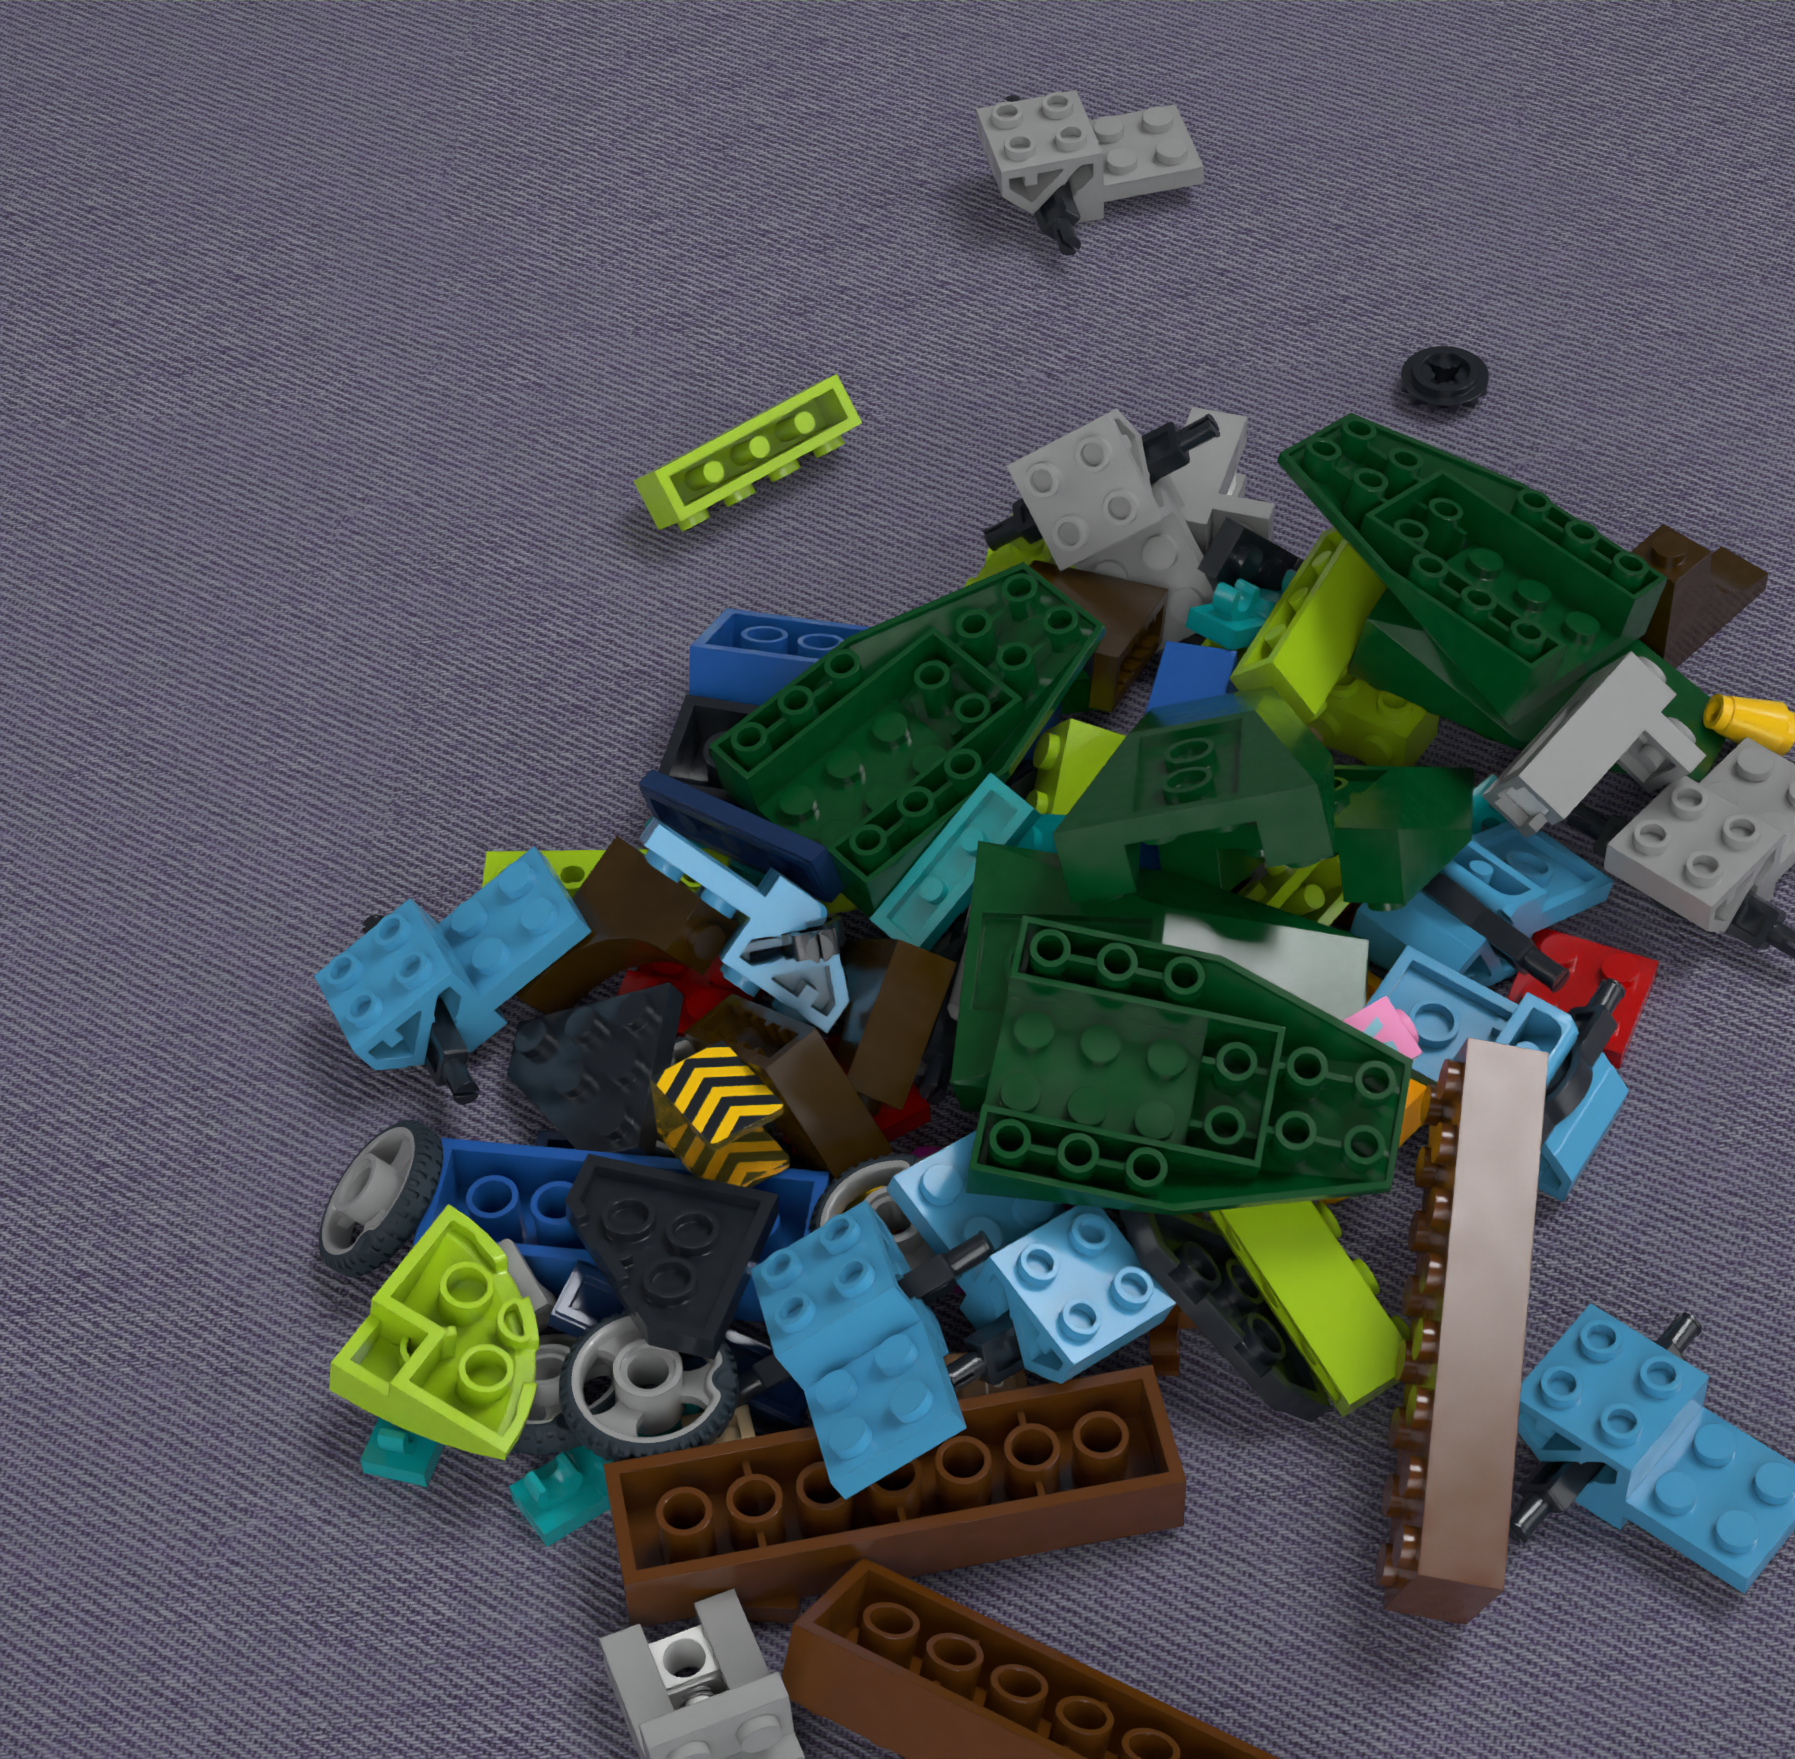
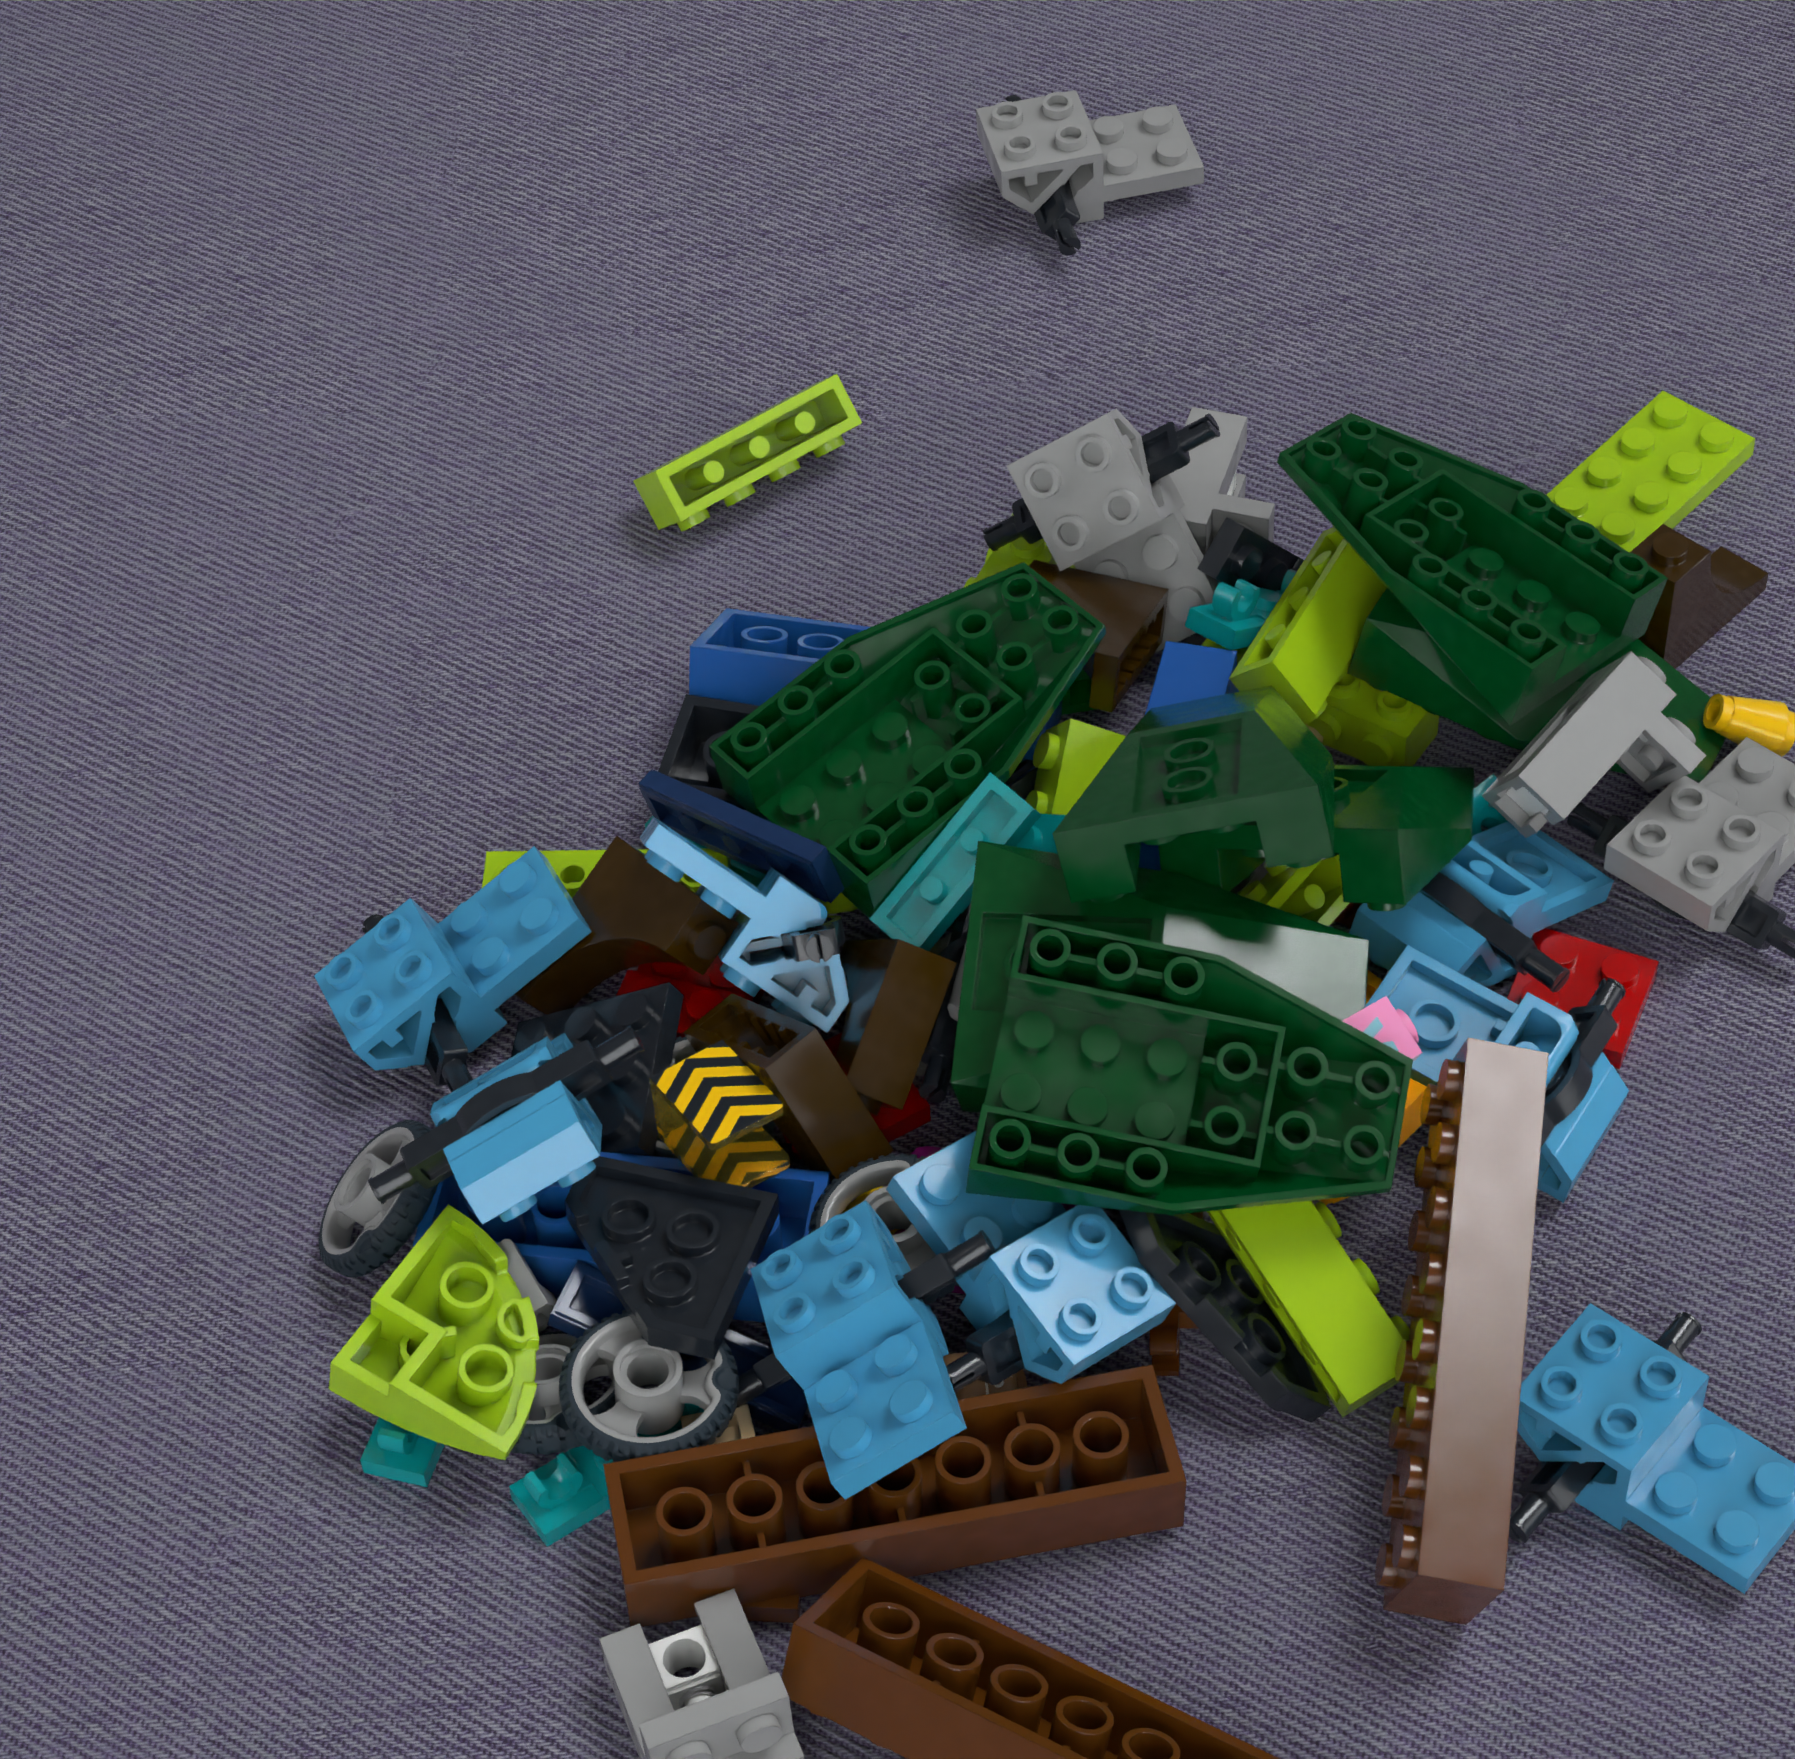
(515, 1128): none -> dark azure piece
(1444, 364): black gear -> none
(1653, 471): none -> lime plate

